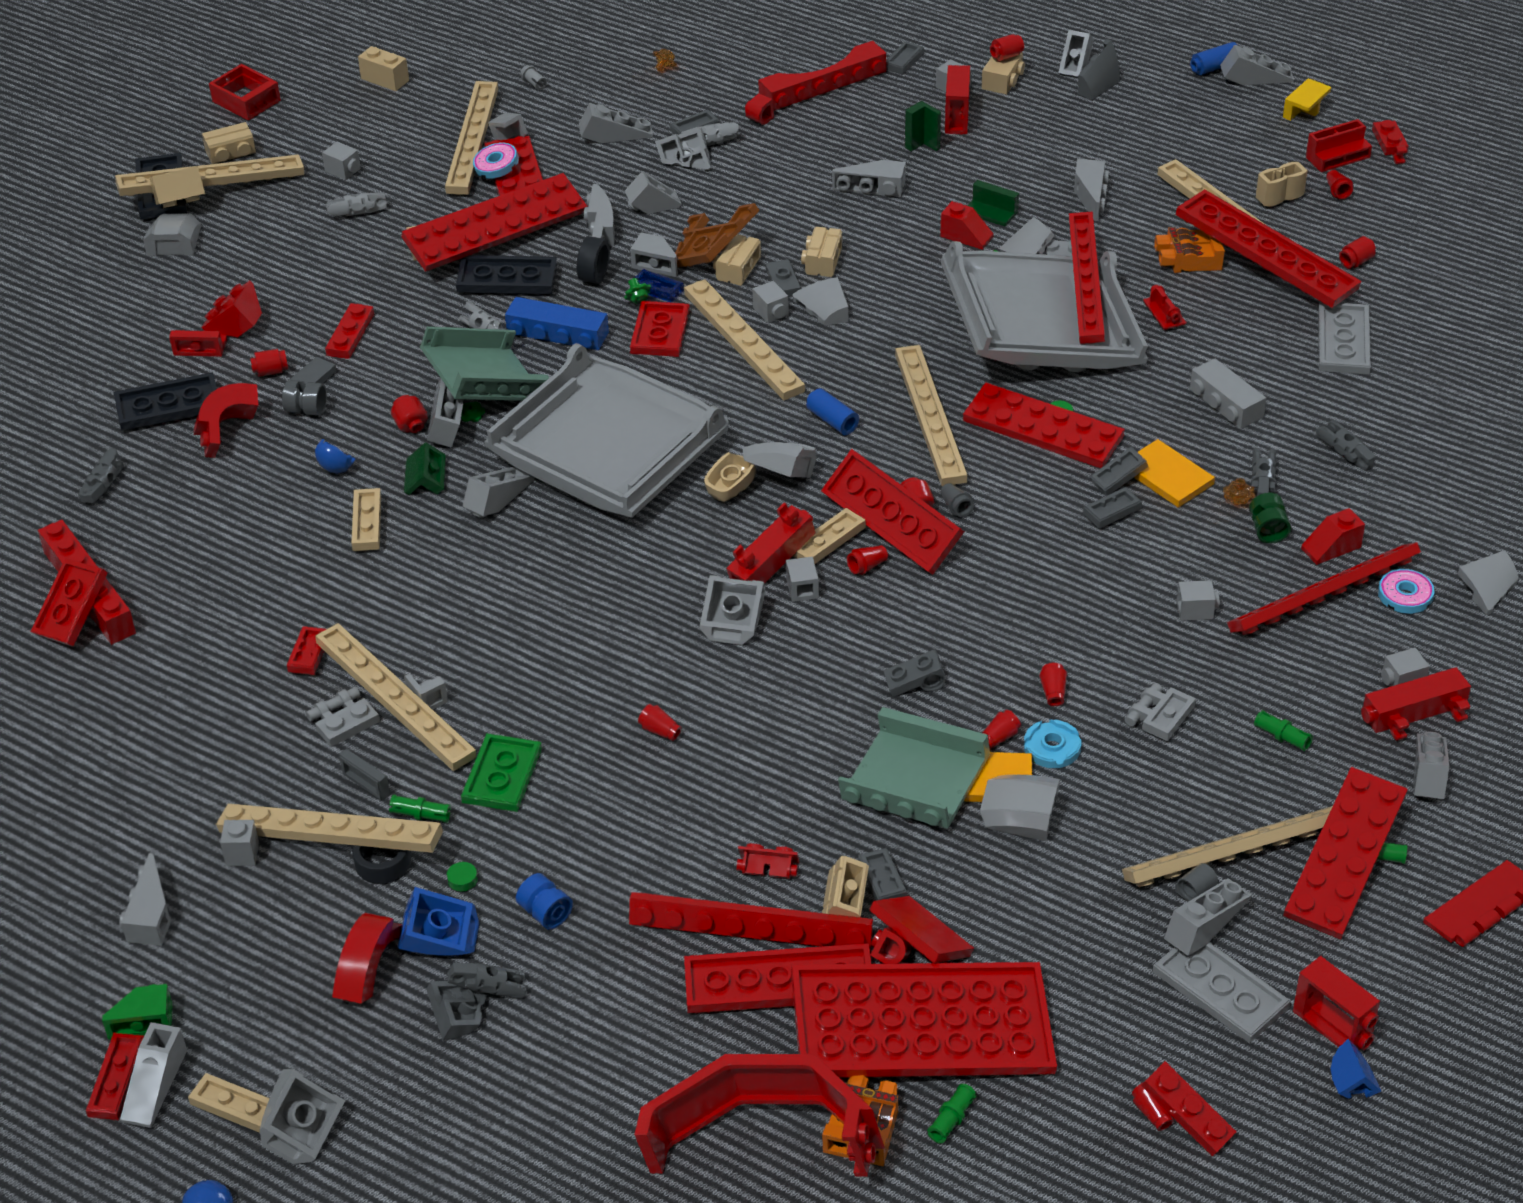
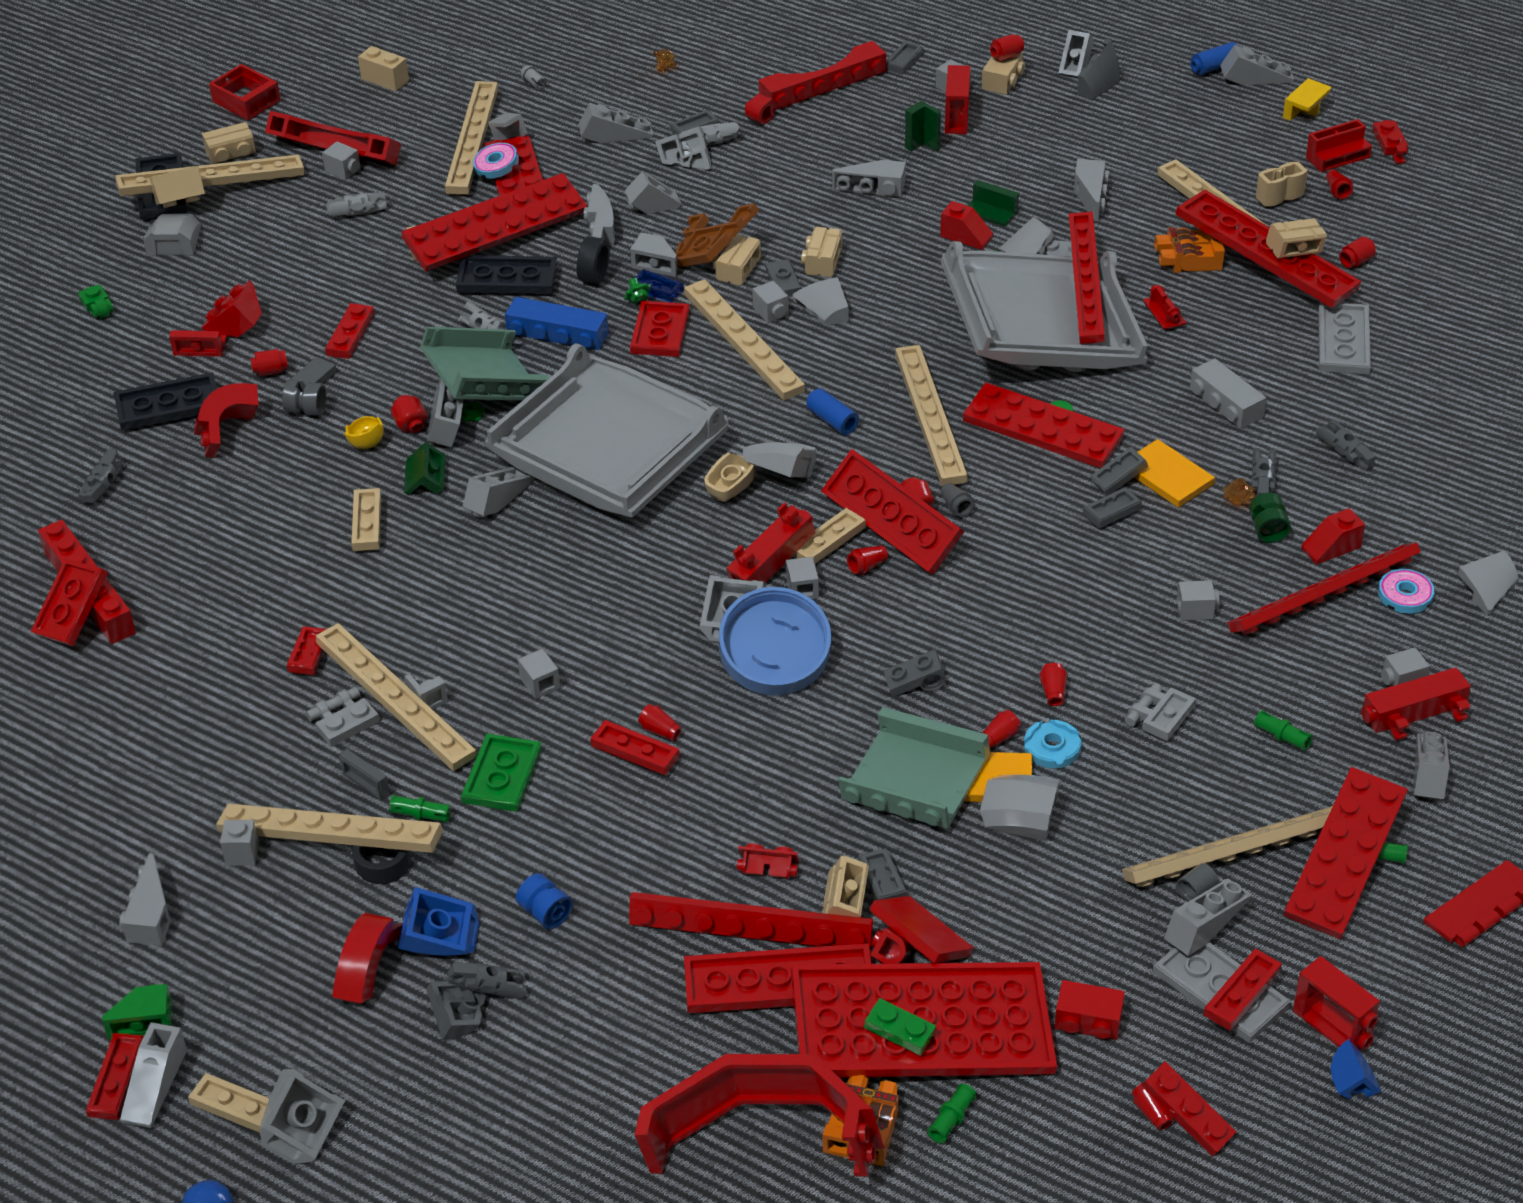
(96, 301): none -> green plate
(323, 136): none -> red arch
(332, 458): blue hair -> none
(364, 432): none -> yellow hair
(462, 876): green tile -> none
(539, 673): none -> light grey brick
(635, 747): none -> red plate
(774, 641): none -> medium blue brick
(900, 1026): none -> green plate
(1089, 1010): none -> red brick
(1242, 989): none -> red plate
(1296, 238): none -> tan brick

